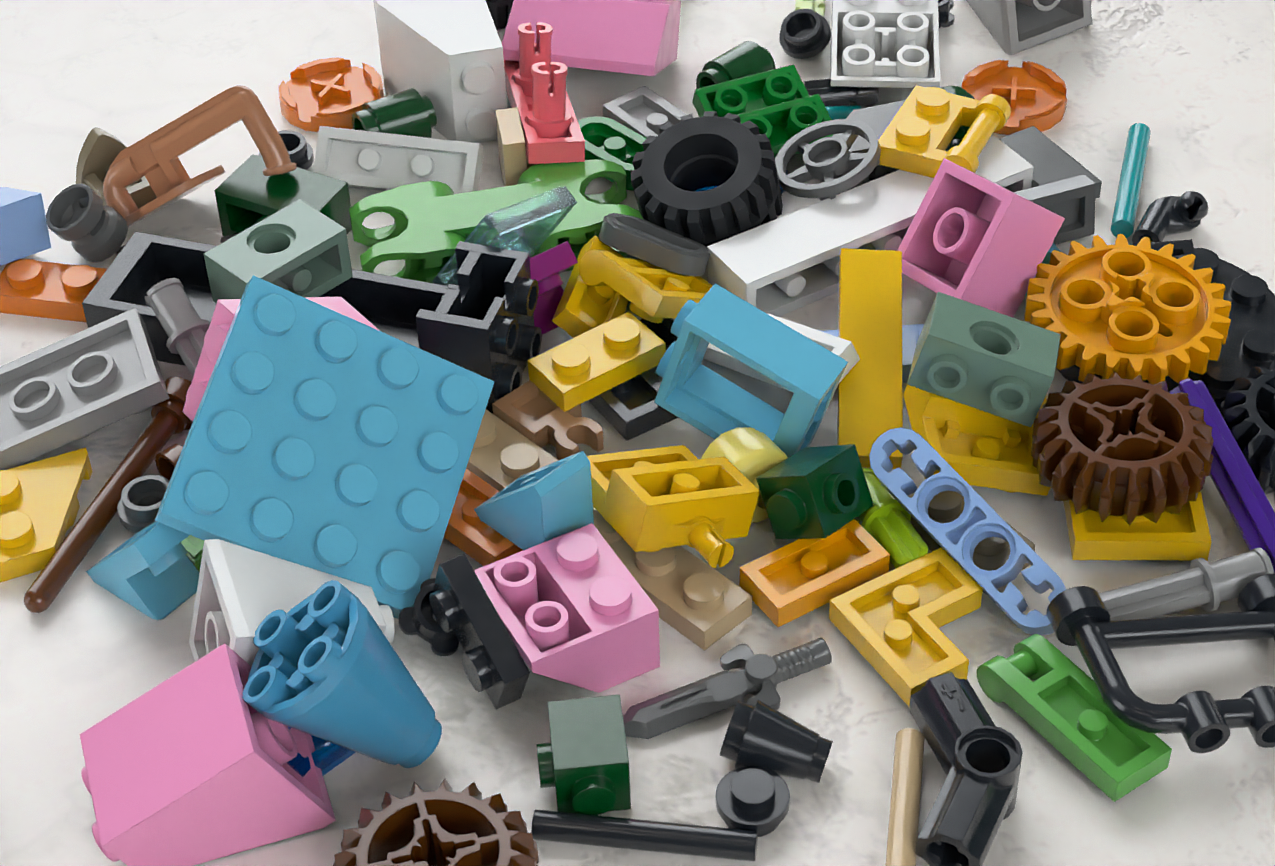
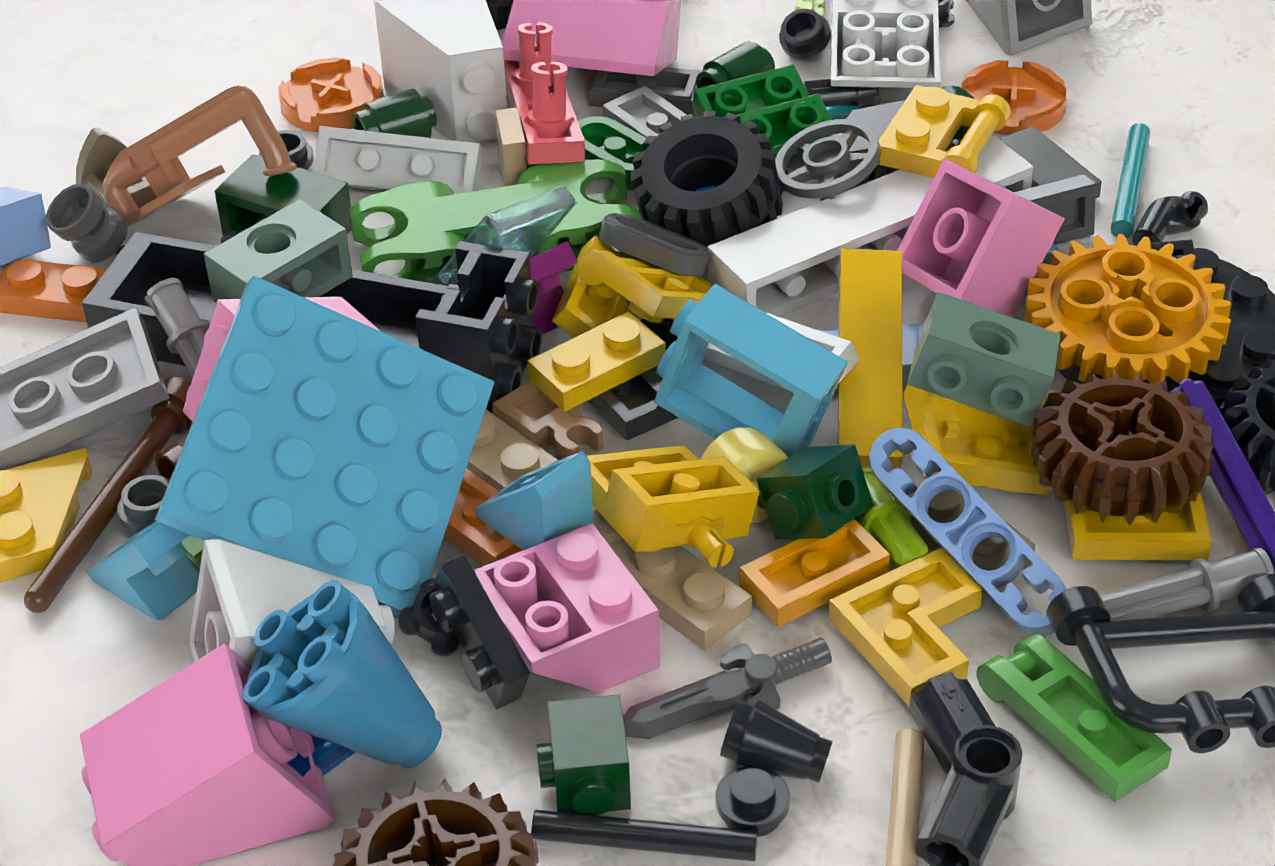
(672, 84): none -> dark grey tile

